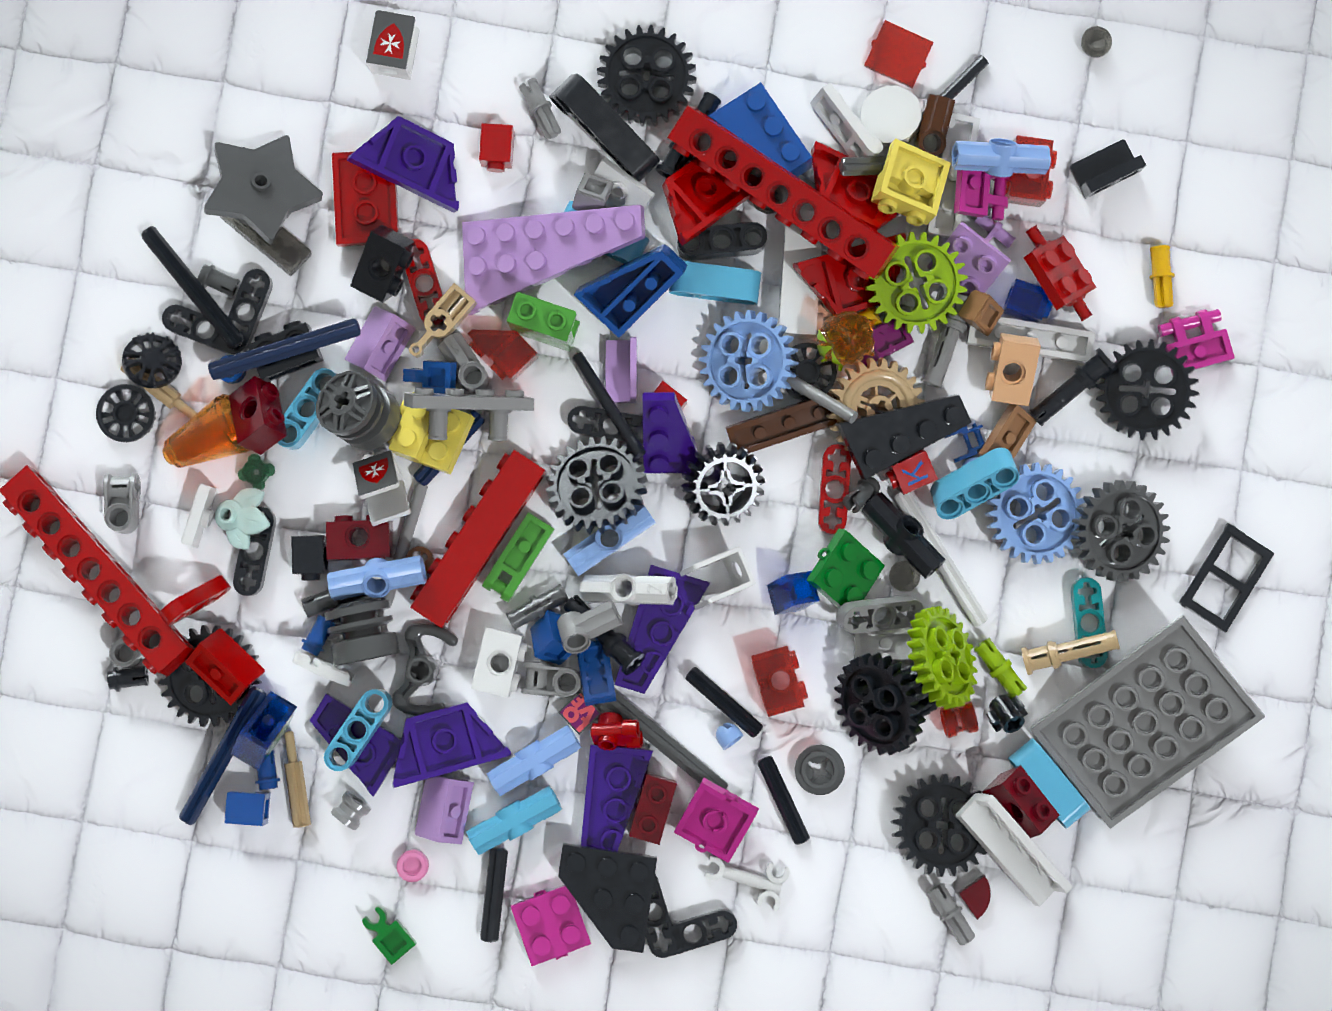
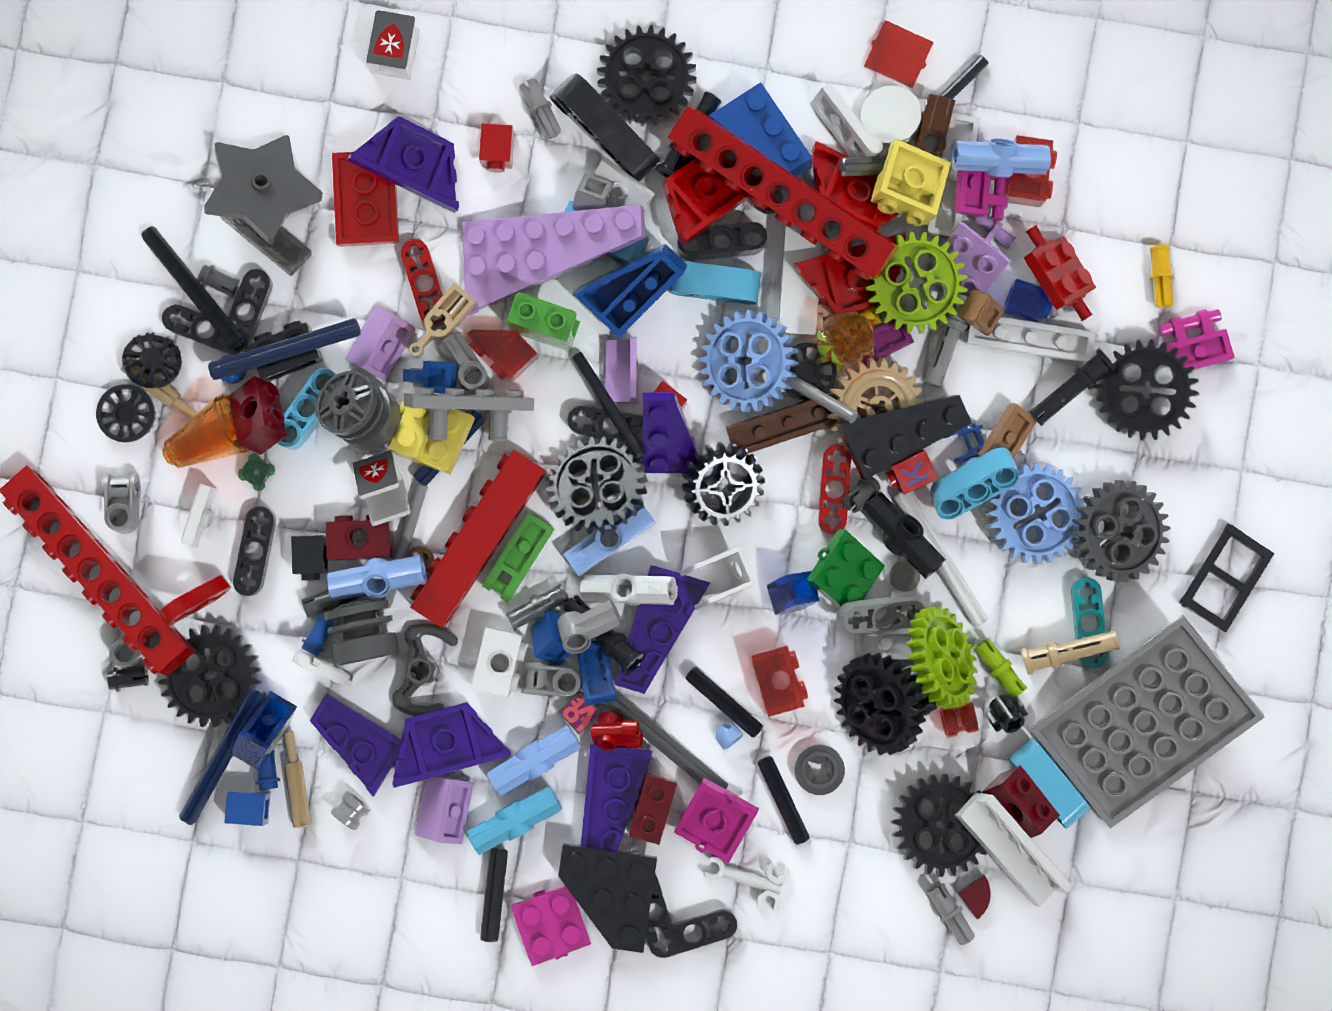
(224, 665): red panel -> none
(244, 518): light aqua plate -> none
(345, 738): medium azure beam -> none
(371, 276): black brick -> none
(392, 939): green plate -> none
(412, 865): bright pink tile -> none
(1016, 387): light nougat brick -> none
(1096, 41): clear smoke plate -> none
(1106, 168): black panel -> none

